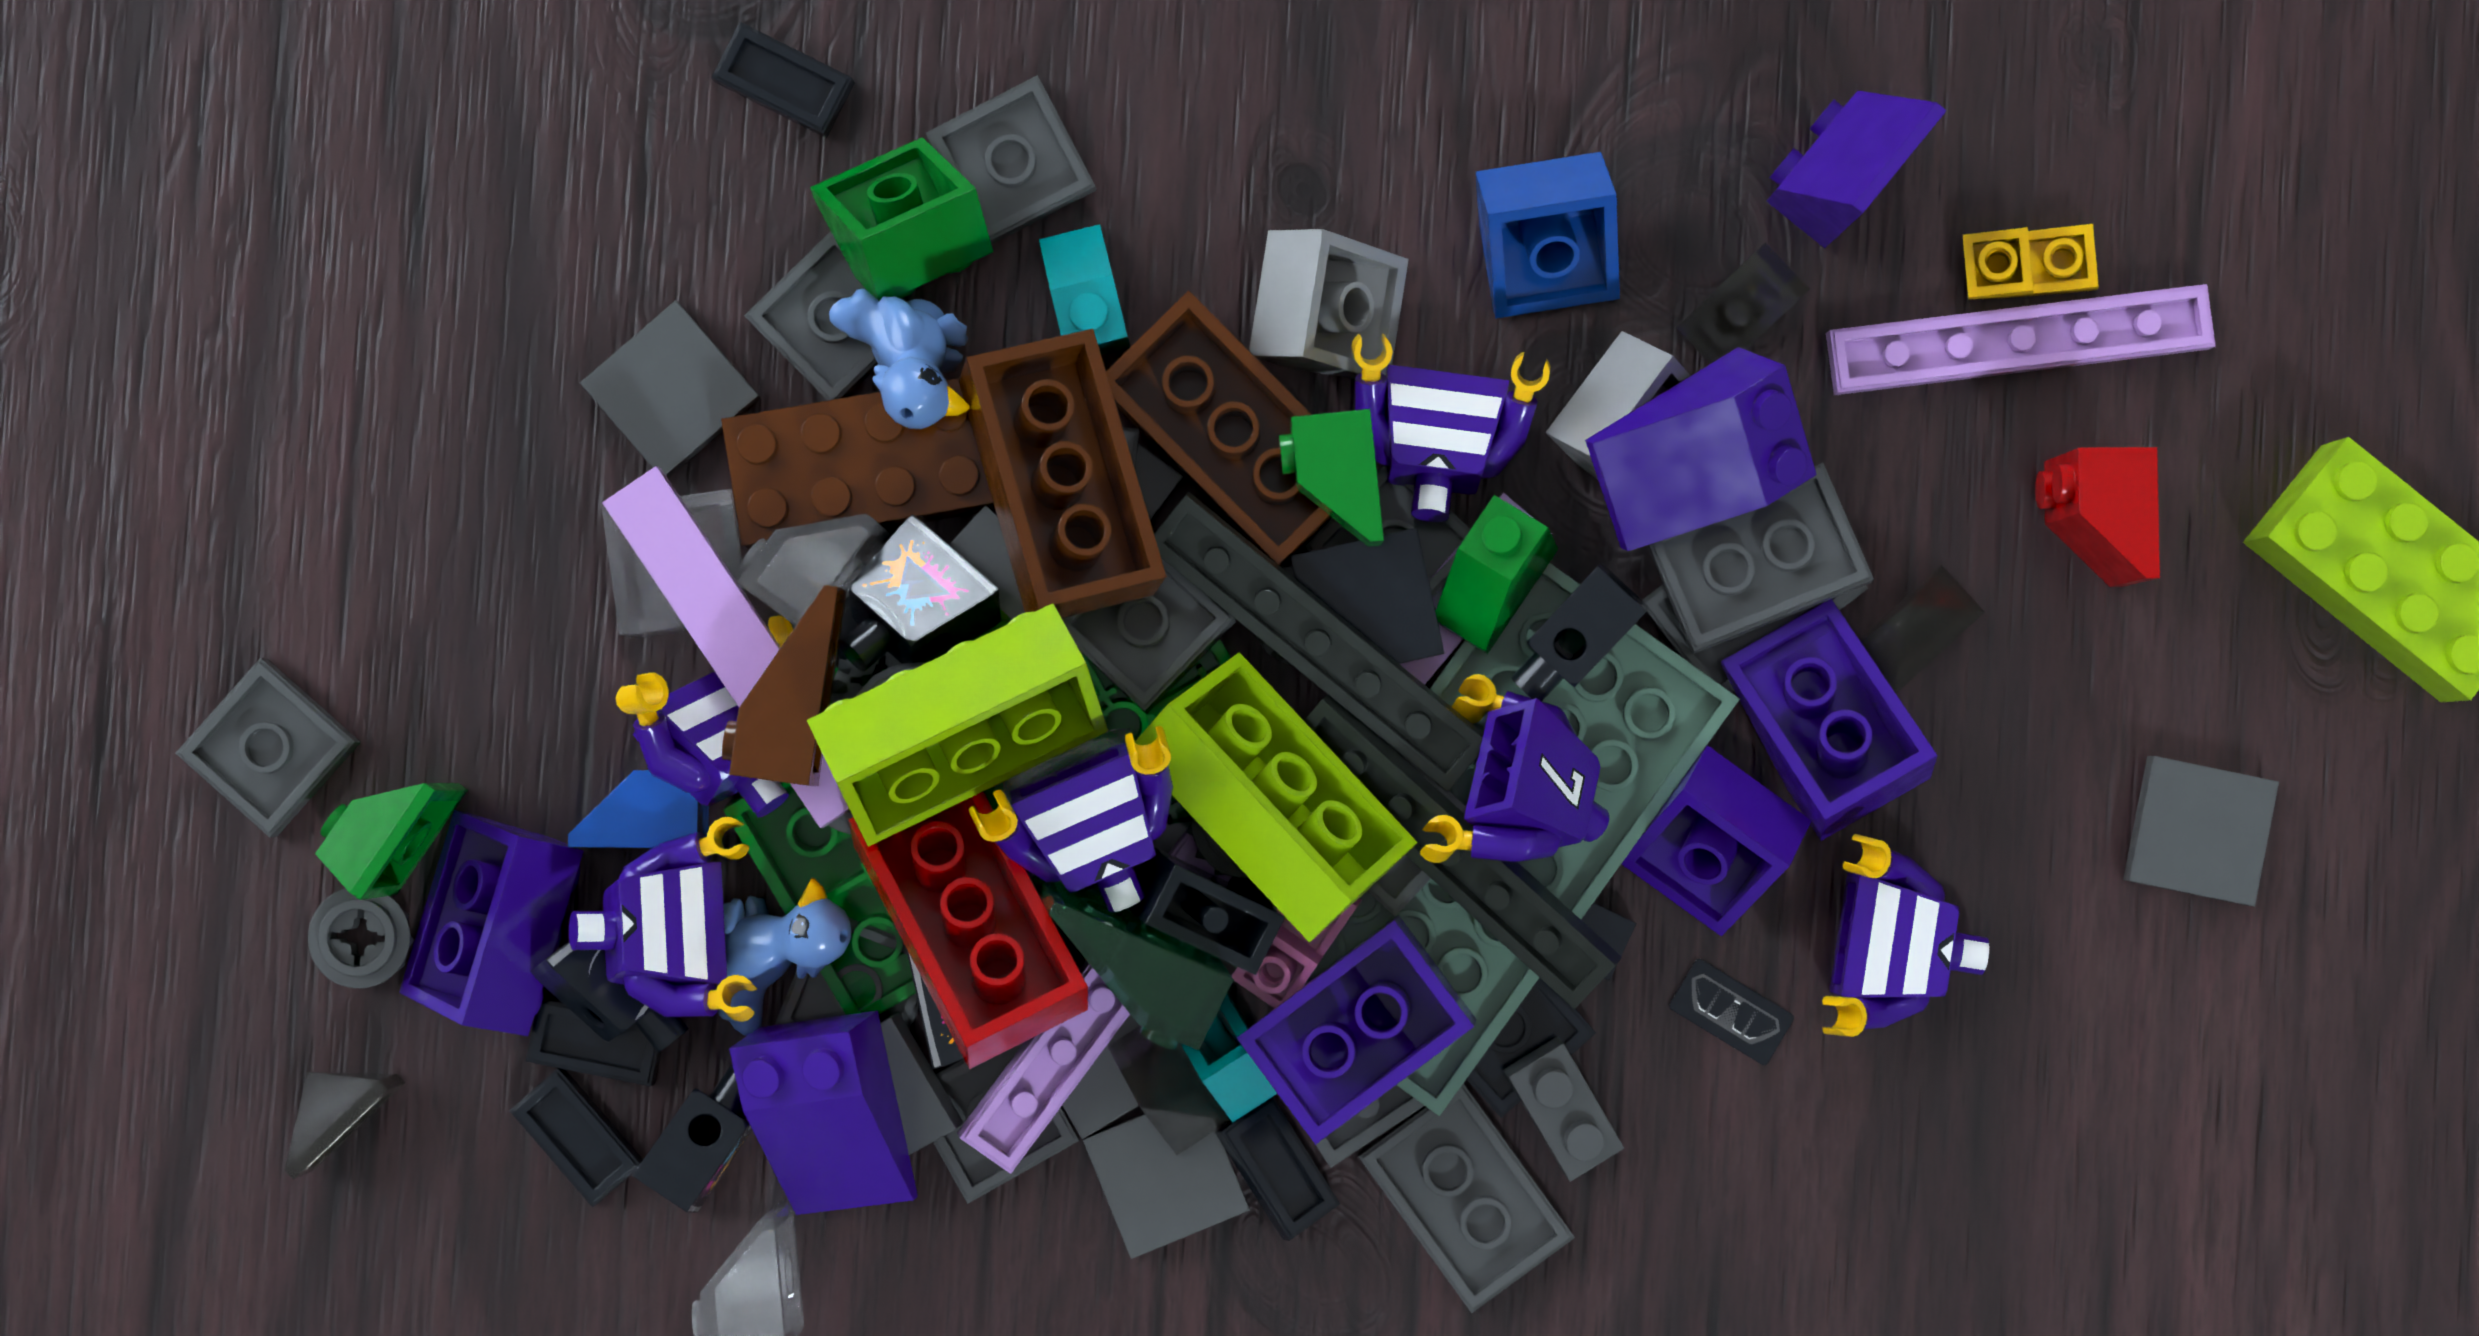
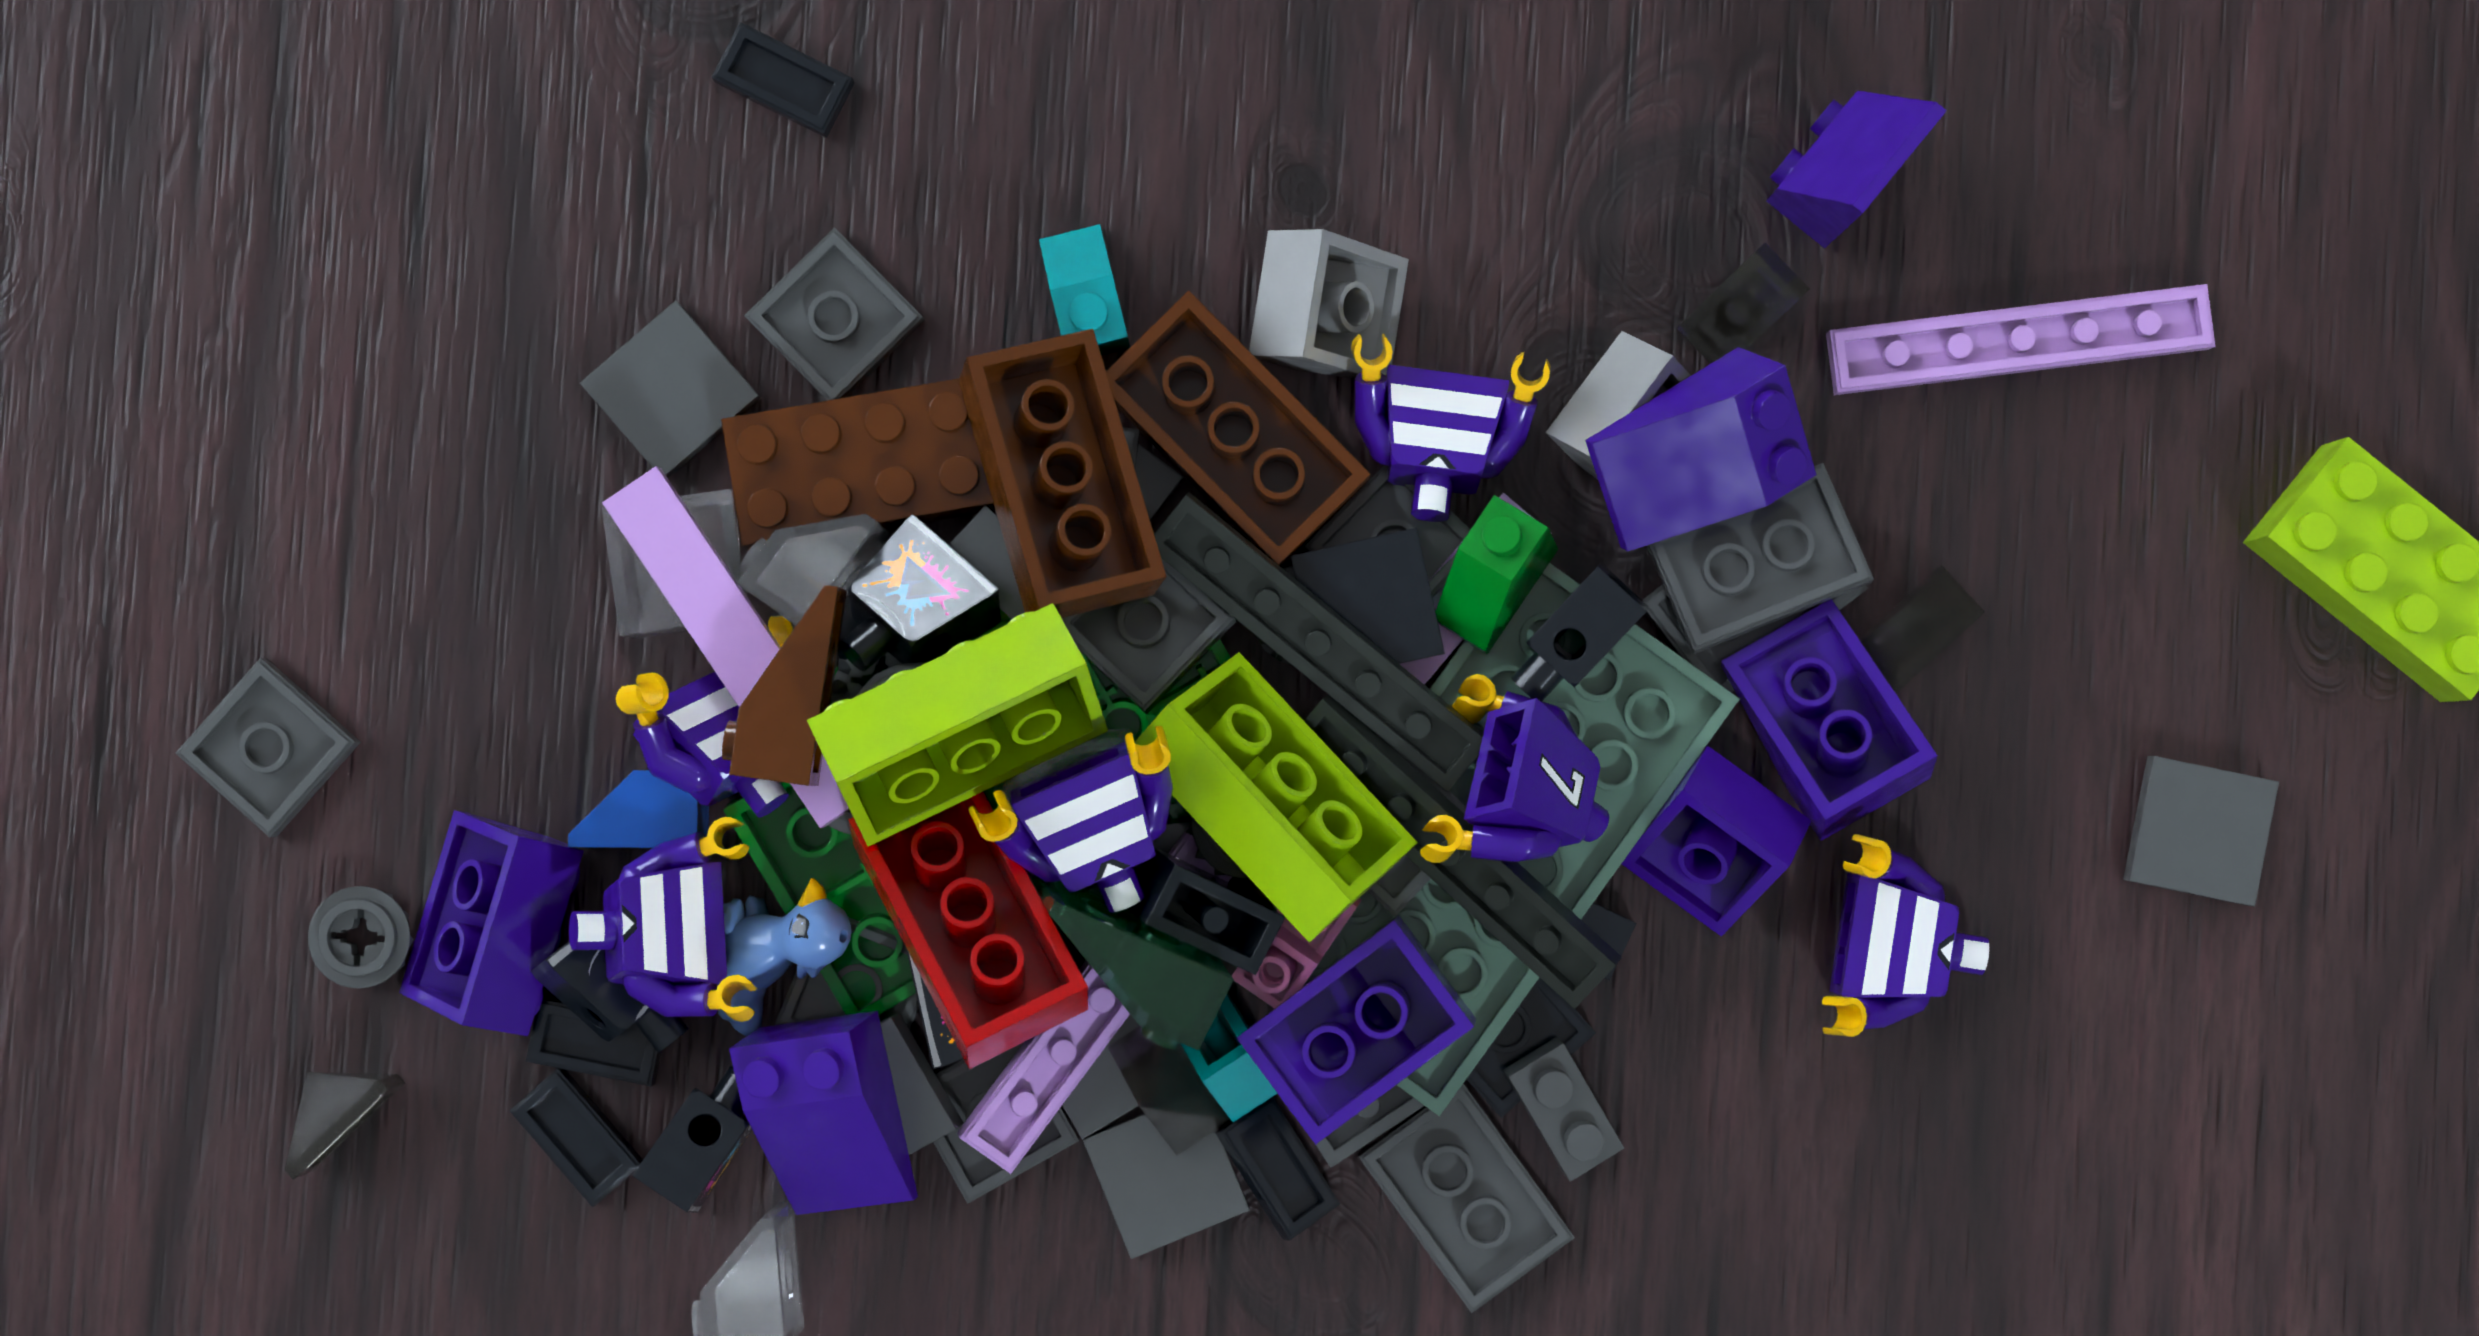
(384, 836): green slope -> none
(904, 219): green slope -> none
(910, 354): medium blue animal -> none
(1015, 158): dark grey tile -> none
(1337, 468): green slope -> none
(1549, 234): blue slope -> none
(1731, 1011): black sticker -> none
(2030, 262): yellow slope -> none
(2105, 509): red slope -> none

